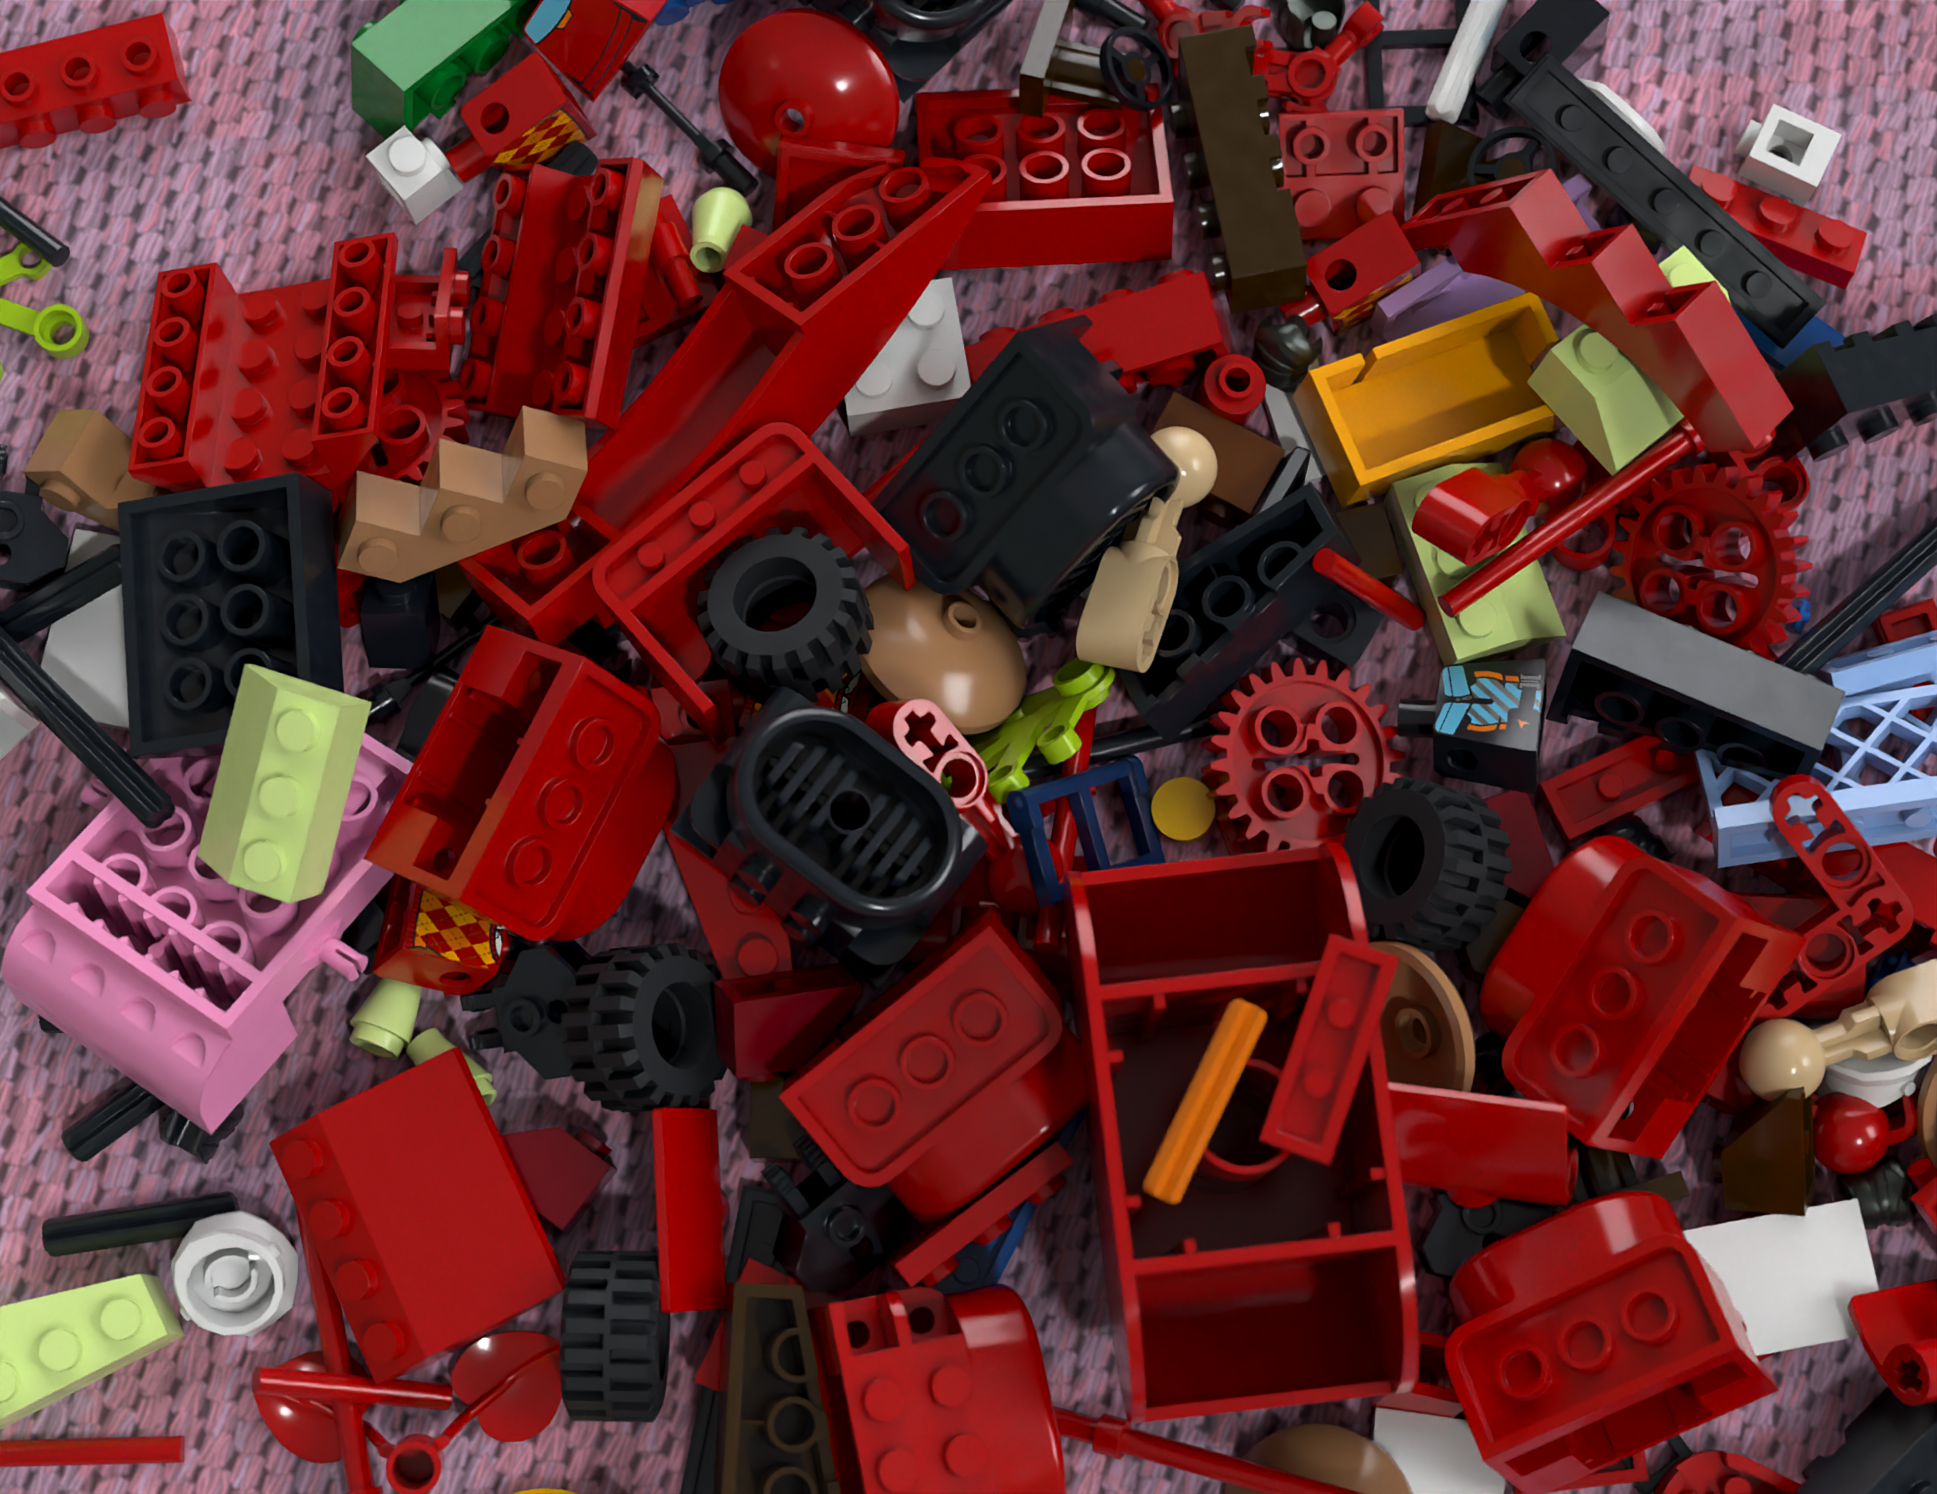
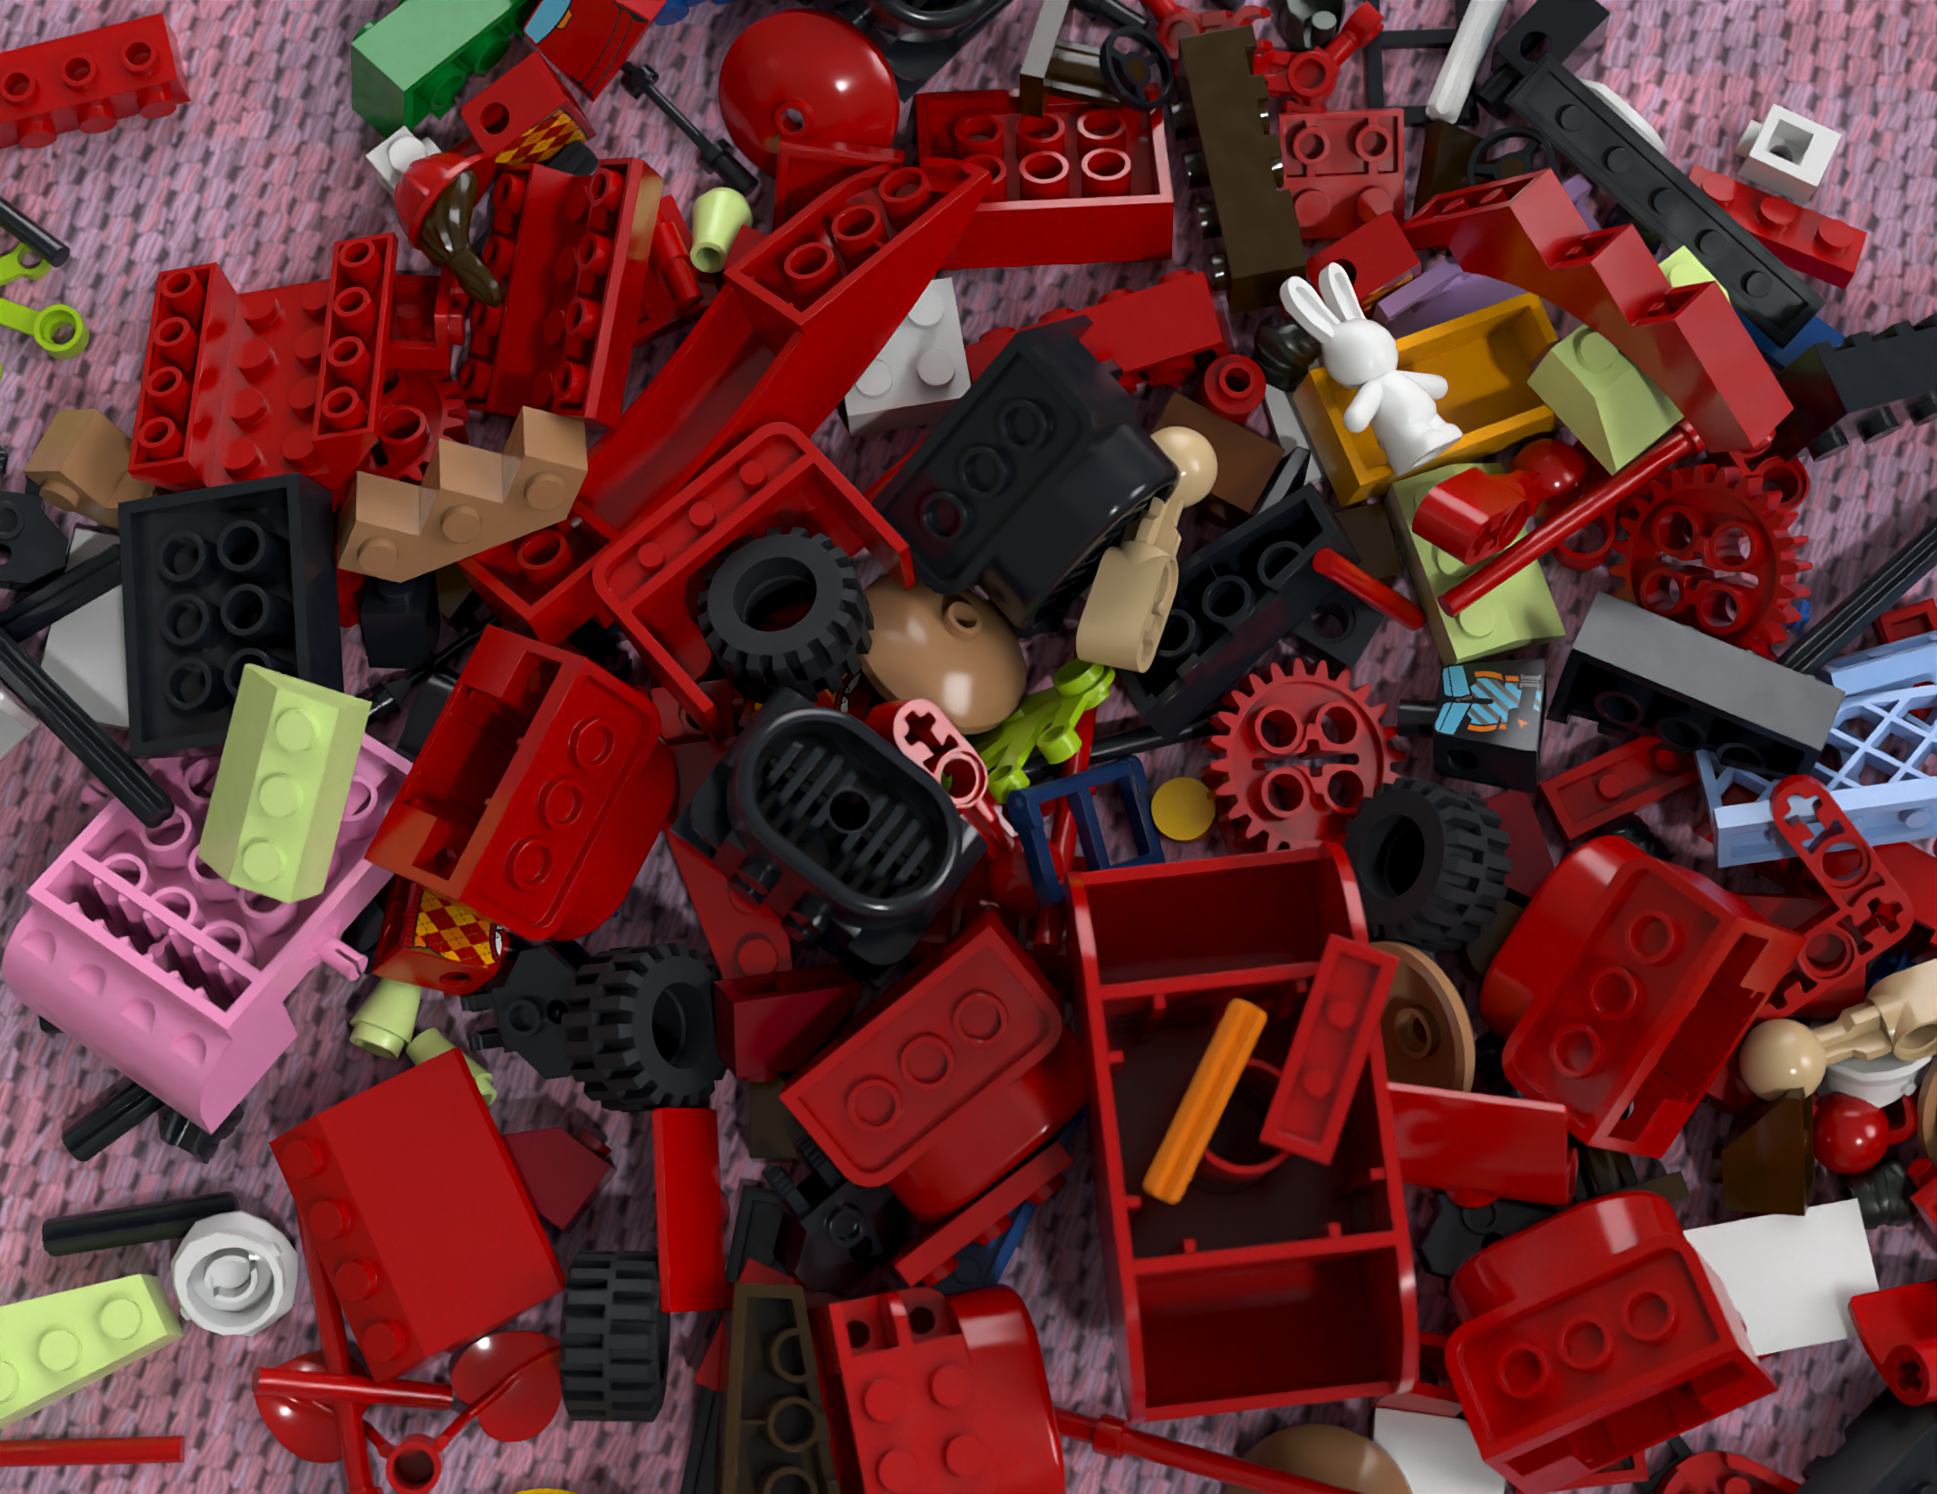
(436, 212): none -> piece
(1365, 360): none -> white animal

